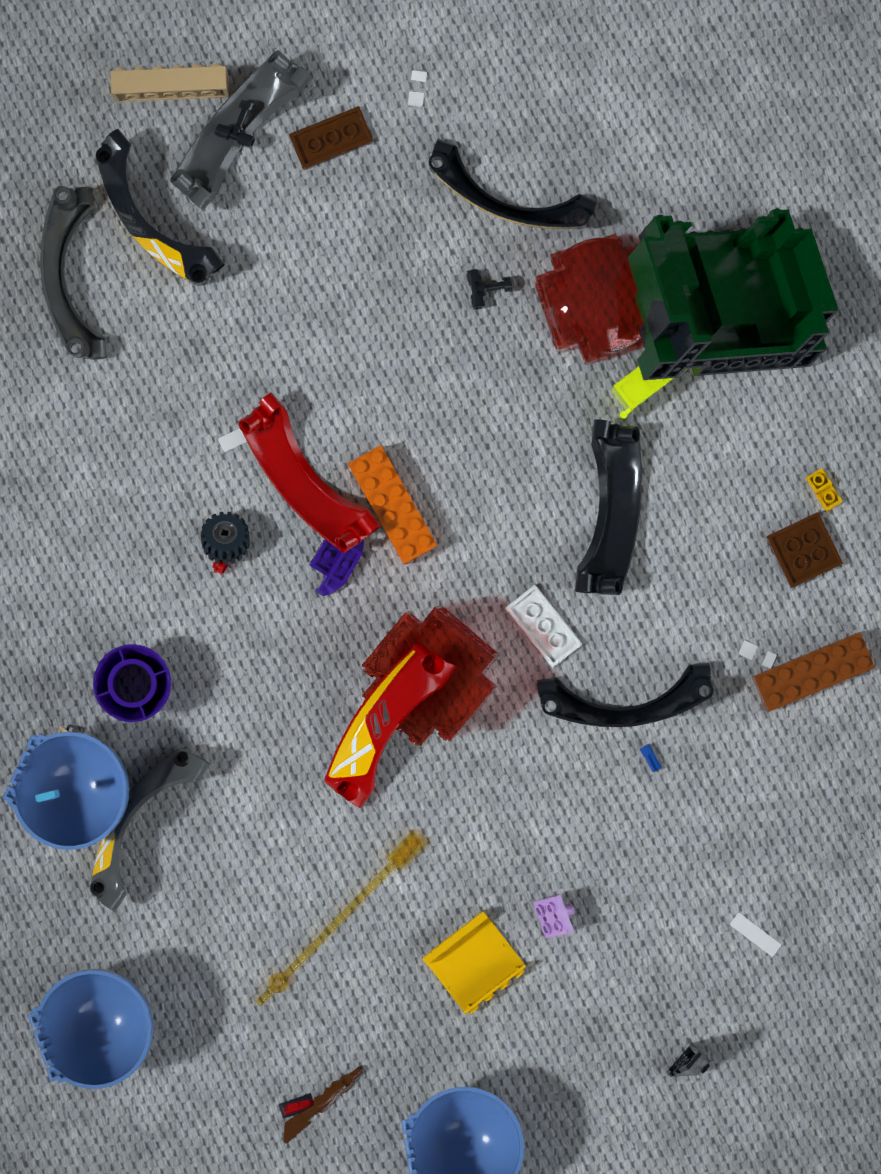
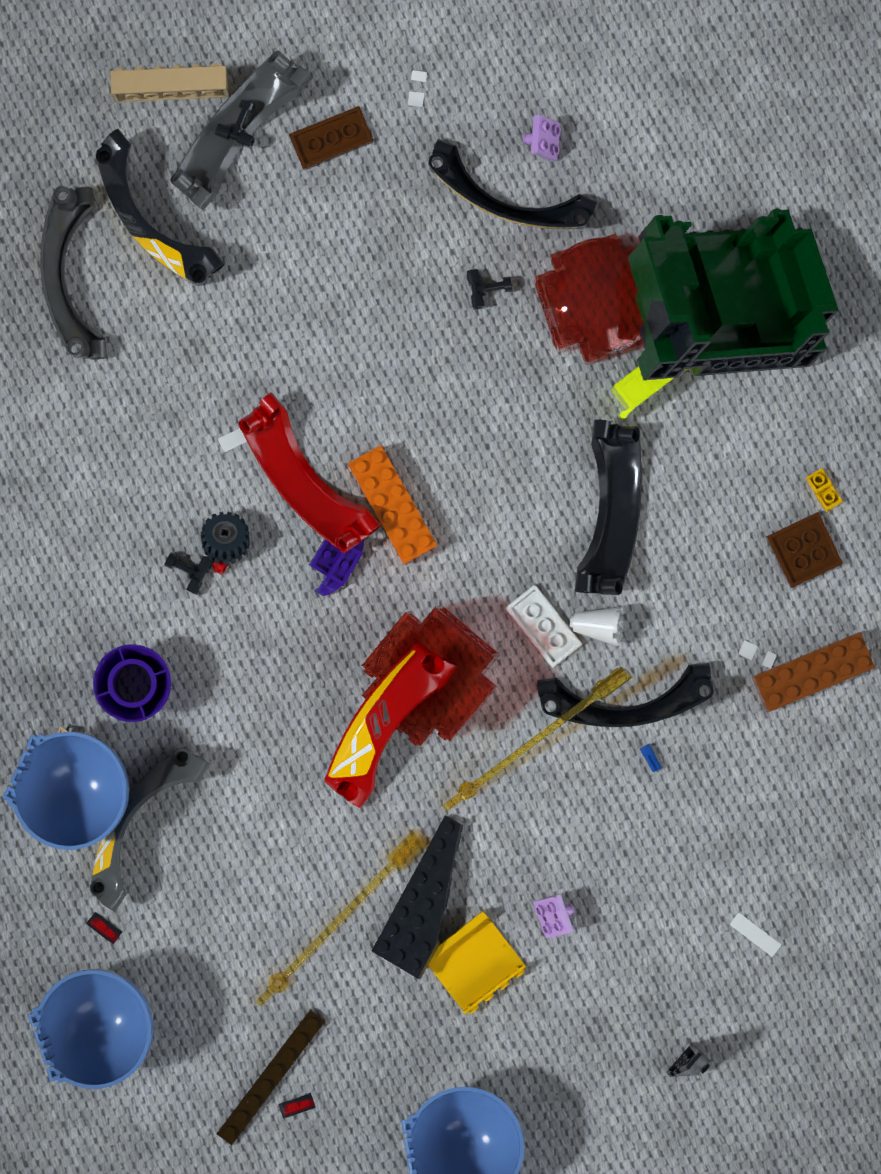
(47, 796): medium azure tile -> none
(104, 928): none -> sticker
(195, 573): none -> black bar
(270, 1077): none -> dark brown plate
(321, 1103): reddish brown sword -> none
(417, 919): none -> black wing
(544, 138): none -> lavender plate
(599, 624): none -> white cone
(601, 690): none -> clear yellow bar

